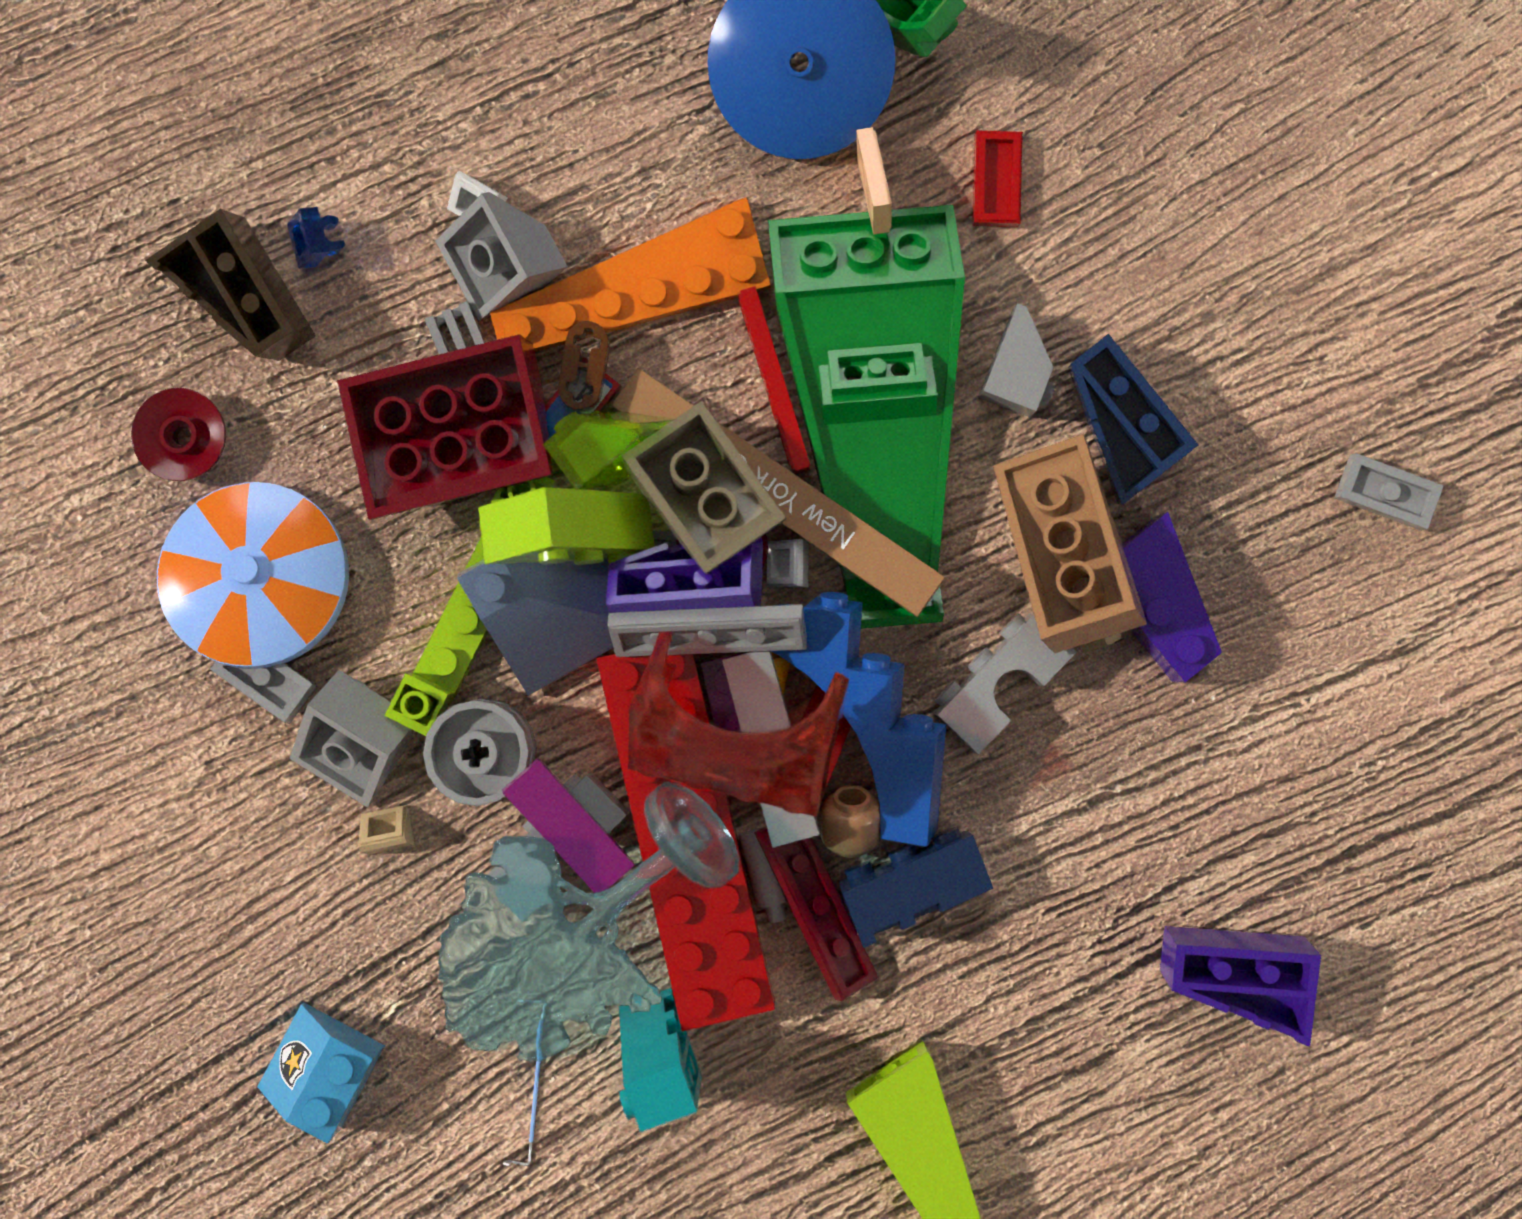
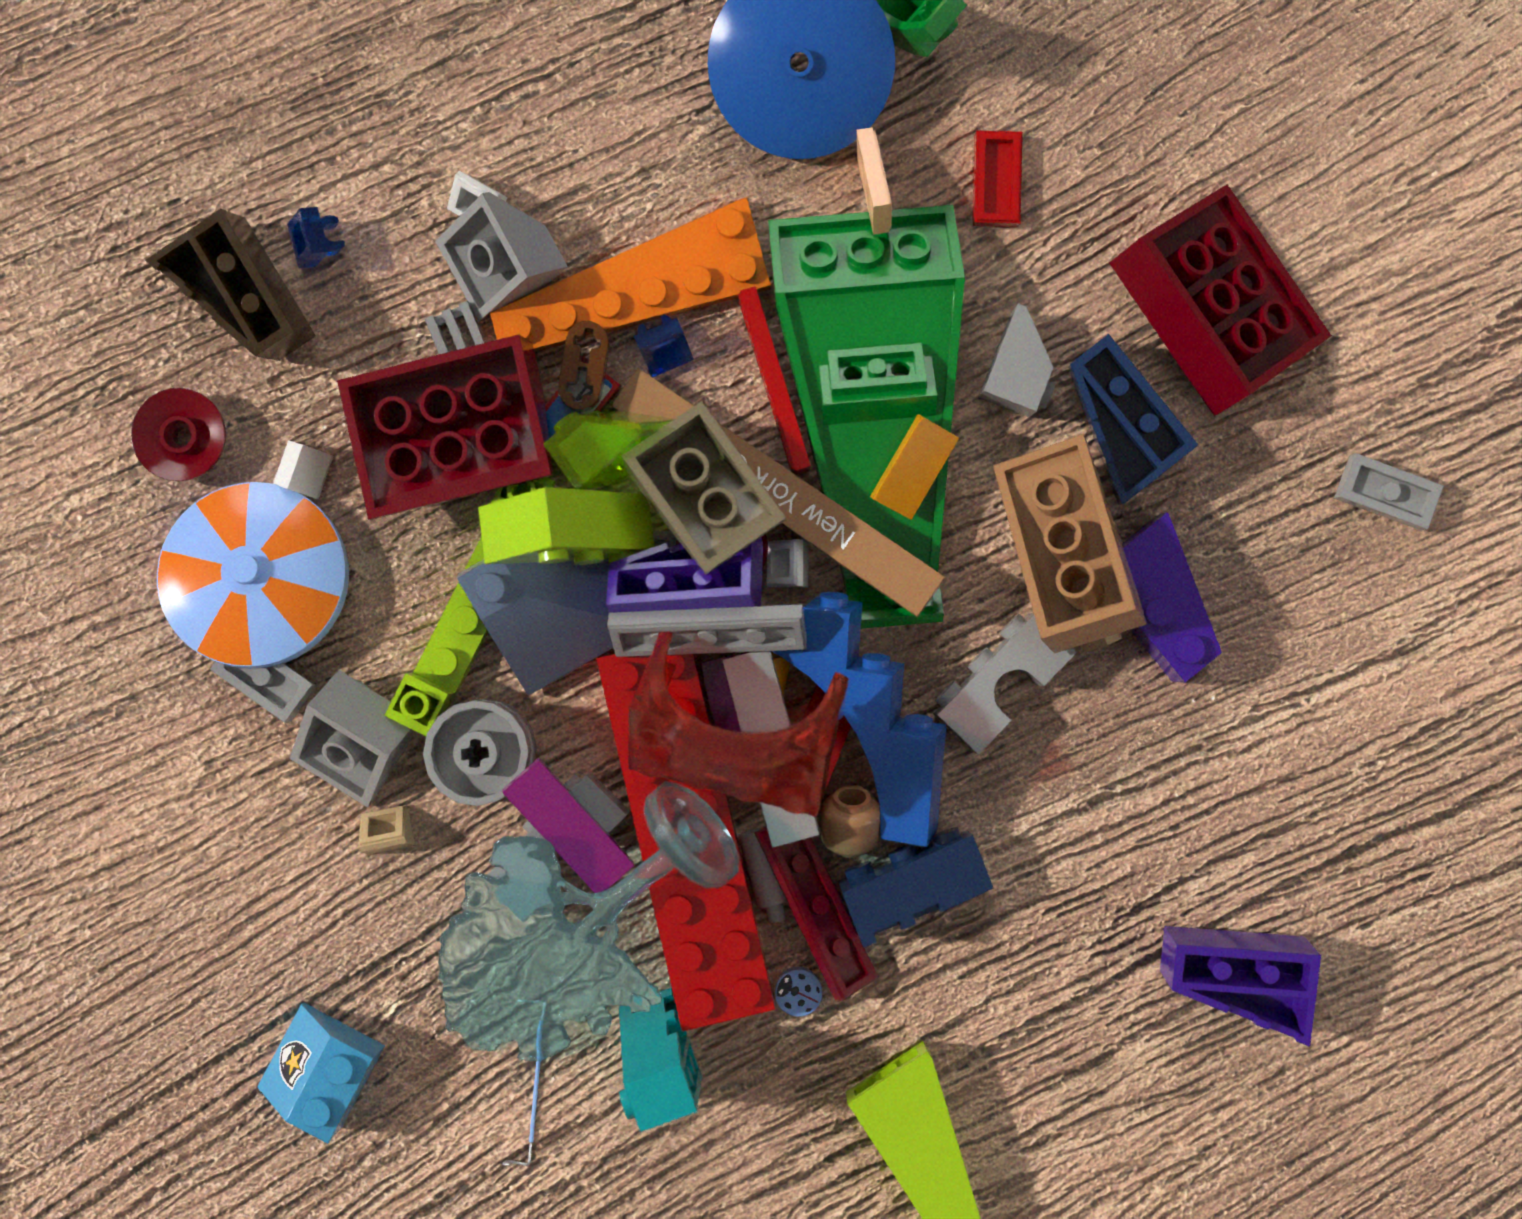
(303, 469): none -> white slope
(663, 346): none -> clear blue tile
(798, 991): none -> medium blue tile
(914, 467): none -> light orange slope
(1220, 299): none -> dark red slope

